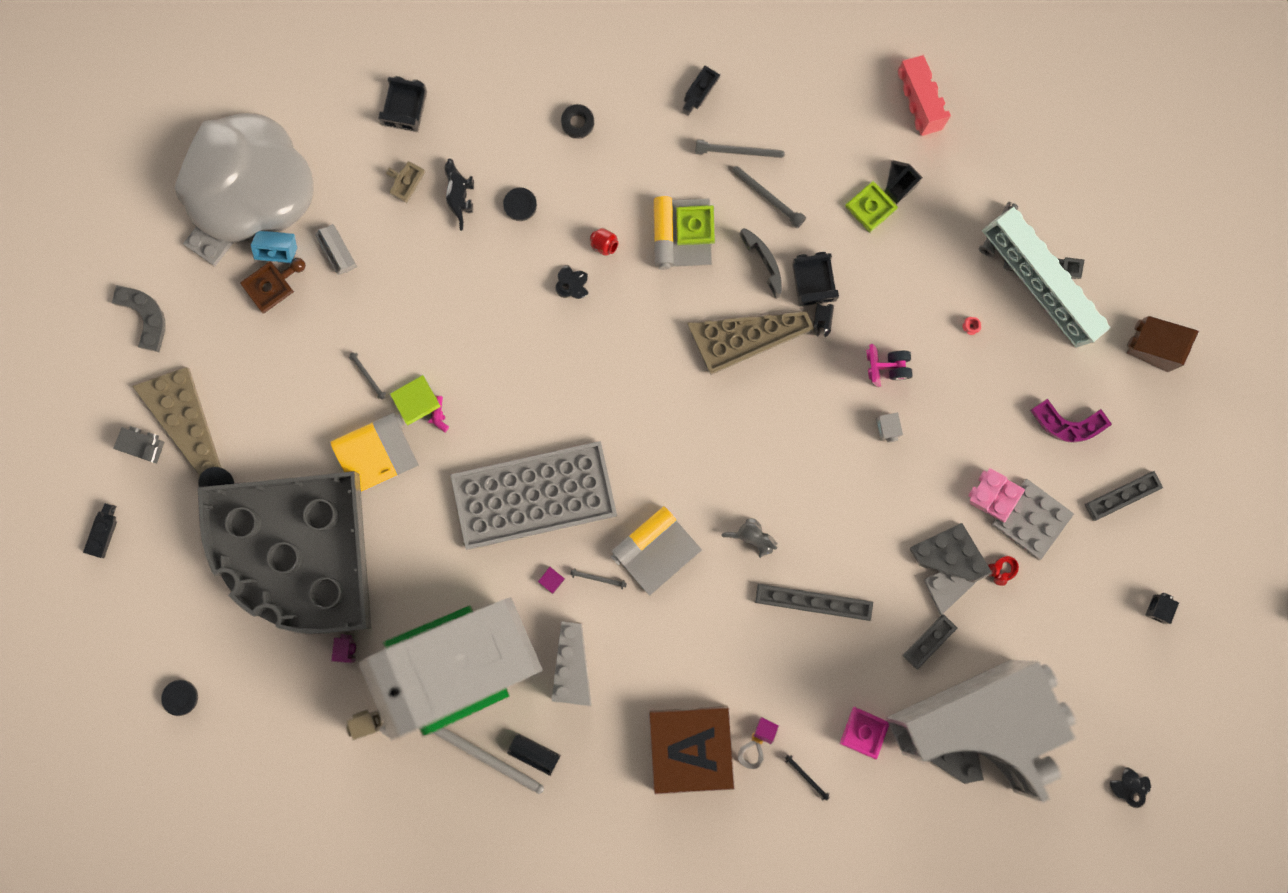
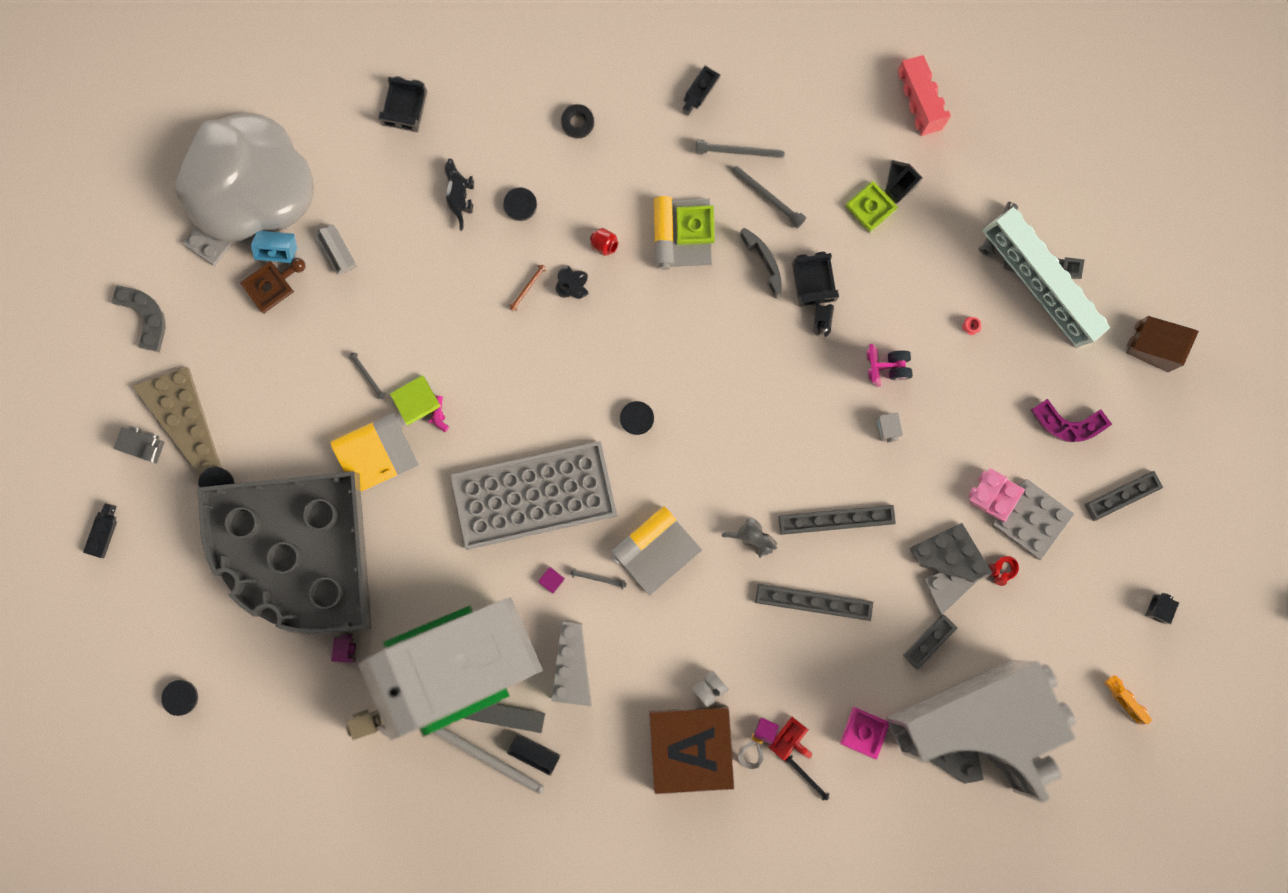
(405, 181): dark tan plate -> none
(510, 717): none -> dark grey tile
(513, 306): none -> axle
(637, 418): none -> black piece
(710, 689): none -> light grey wheel
(738, 339): dark tan wing -> none
(789, 739): none -> red plate
(836, 519): none -> dark grey tile
(1127, 700): none -> light orange hinge
(1131, 785): black plate -> none

